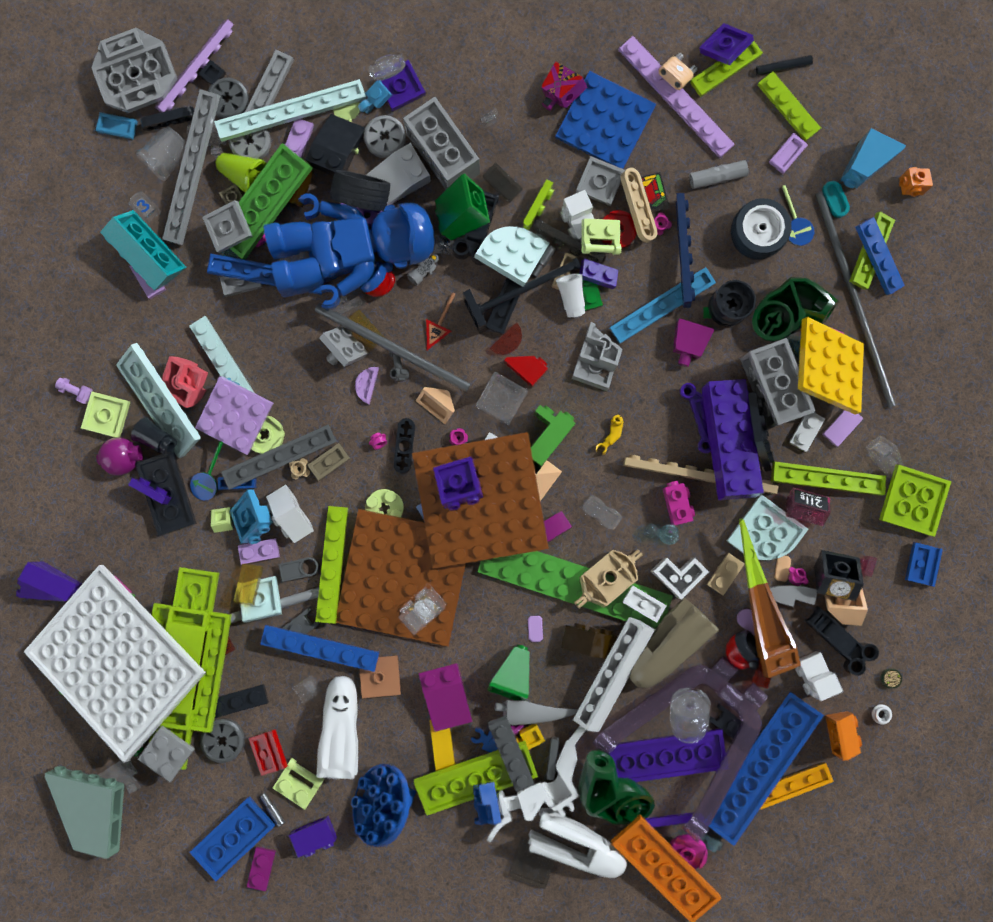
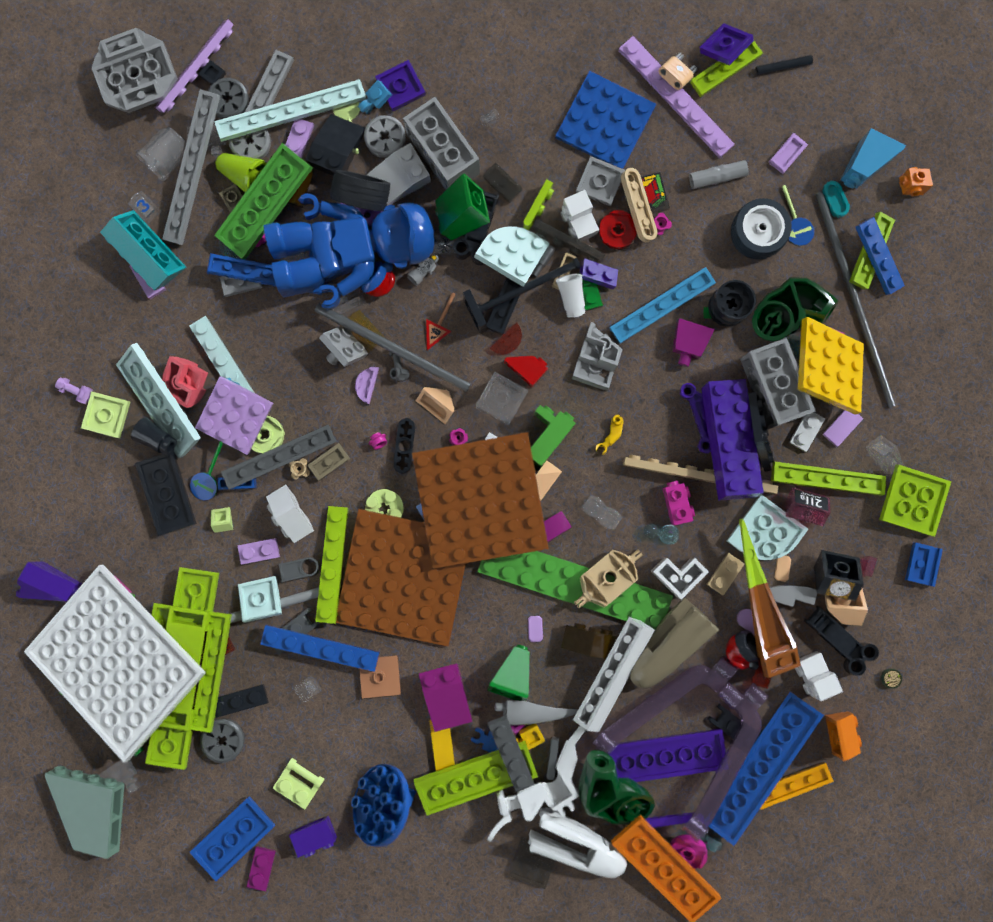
(116, 125): dark azure tile -> none
(118, 456): magenta brick -> none
(143, 486): dark purple plate -> none
(165, 118): black beam -> none
(166, 753): light grey plate -> none
(227, 226): light grey plate -> none
(248, 584): clear yellow tile -> none
(250, 518): dark azure plate -> none
(268, 752): red plate -> none
(272, 810): flat silver pin -> none
(339, 739): white piece -> none
(387, 67): clear tile -> none
(422, 610): clear brick -> none
(458, 483): dark purple plate -> none
(486, 804): blue slope -> none
(562, 86): magenta torso -> none
(601, 230): yellowish green plate -> none
(644, 603): white plate -> none
(685, 257): dark blue plate -> none
(689, 715): clear piece -> none
(789, 106): lime plate -> none
(797, 576): dark pink plate -> none
(887, 714): white plate -> none

